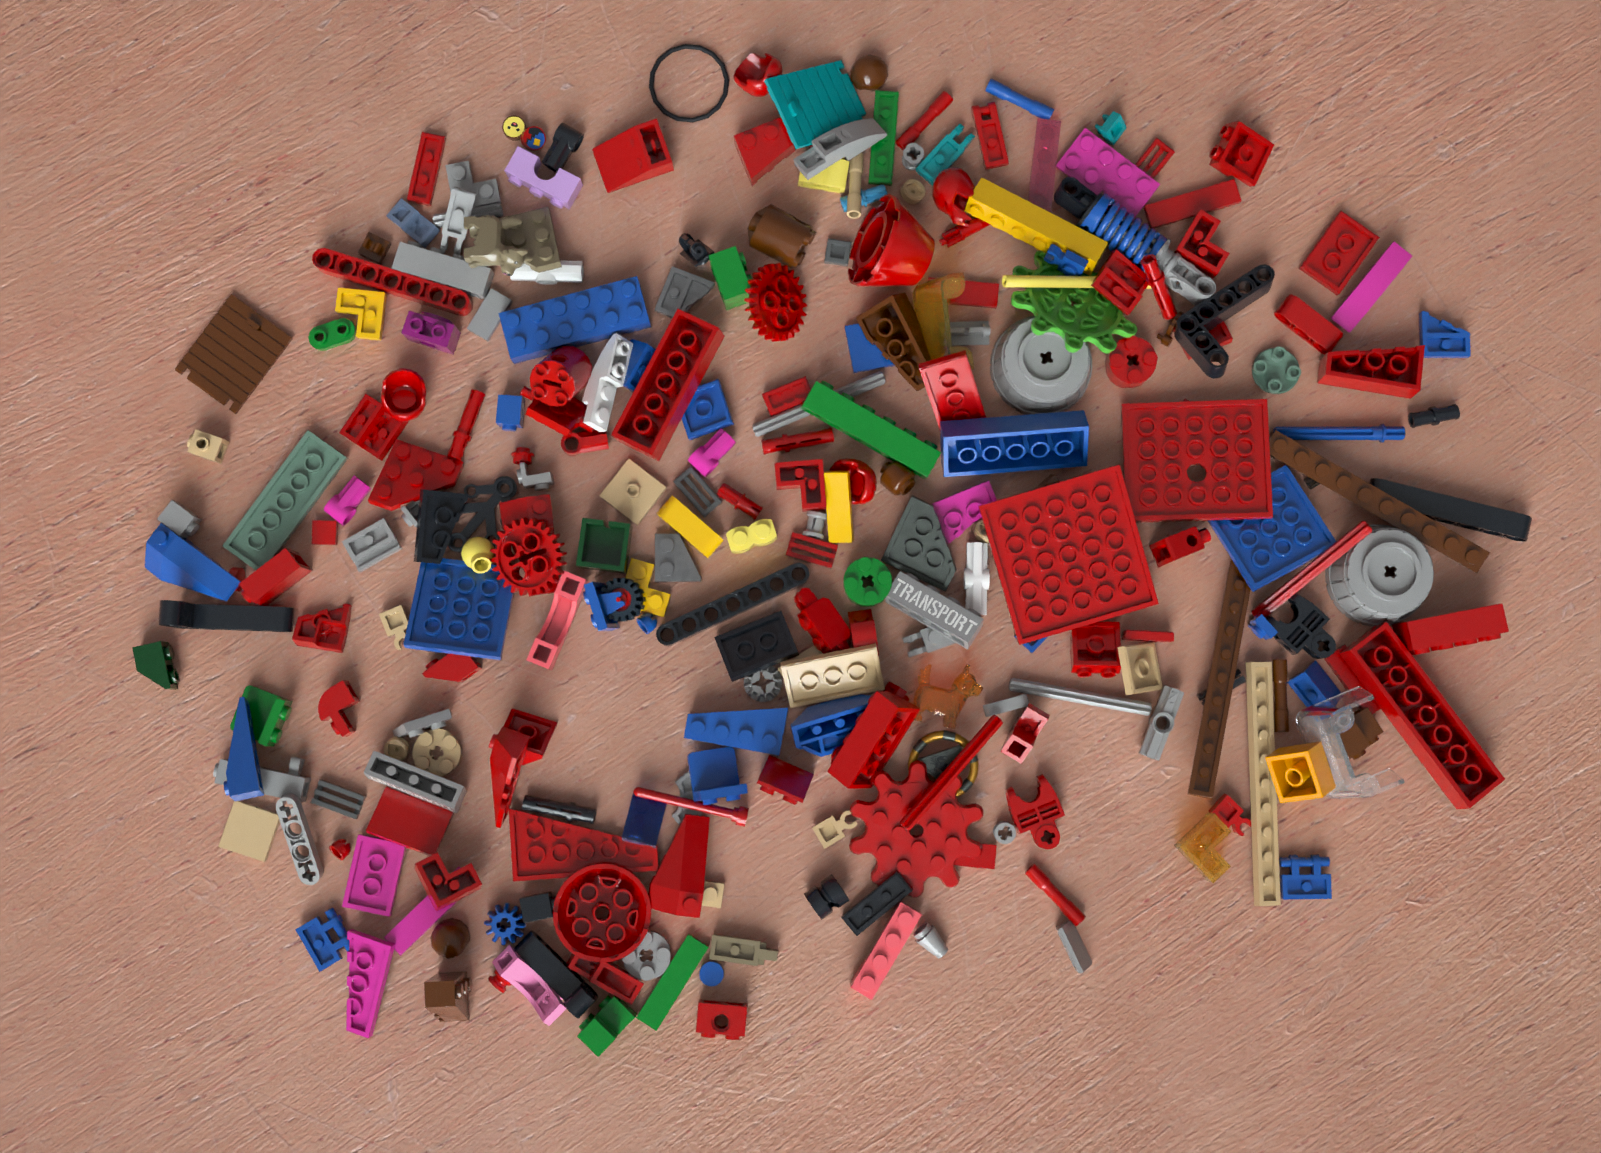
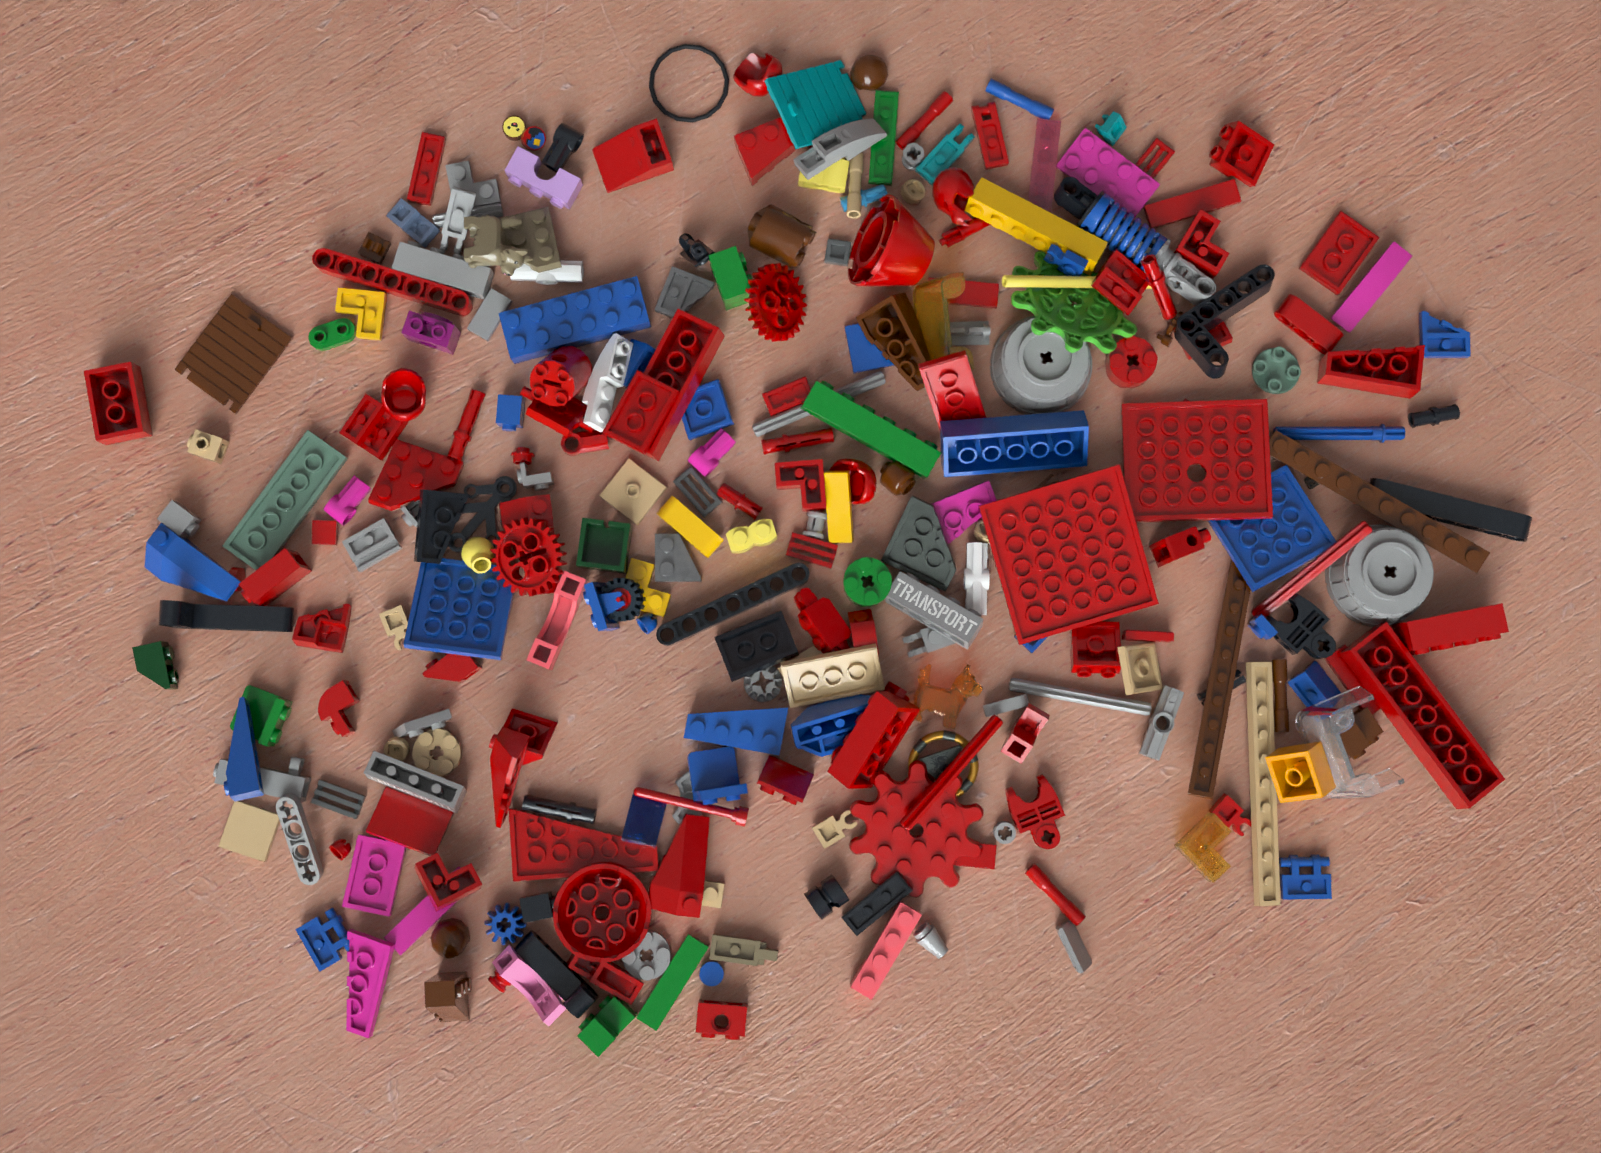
(118, 403): none -> red brick
(641, 412): none -> red tile

